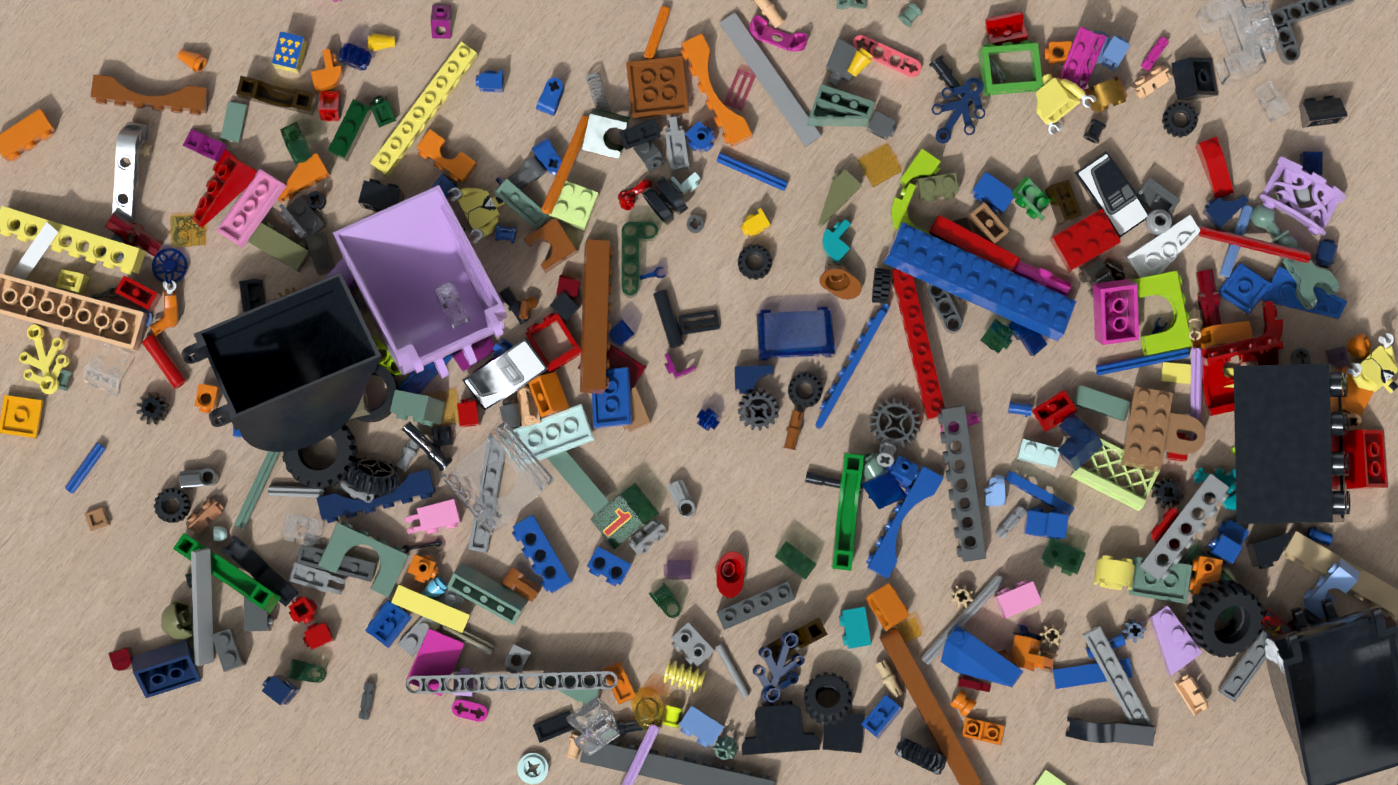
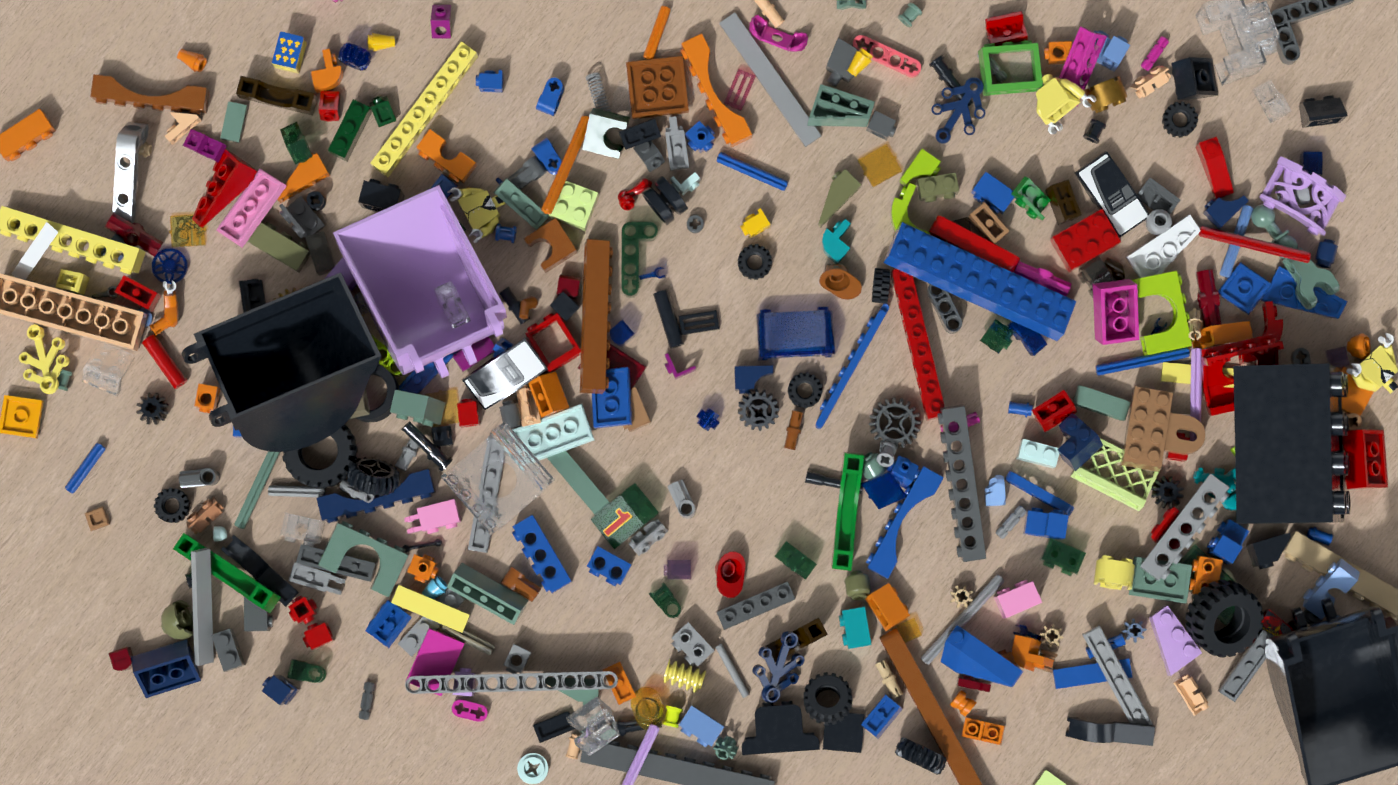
(186, 123): none -> light nougat slope
(857, 585): none -> olive head

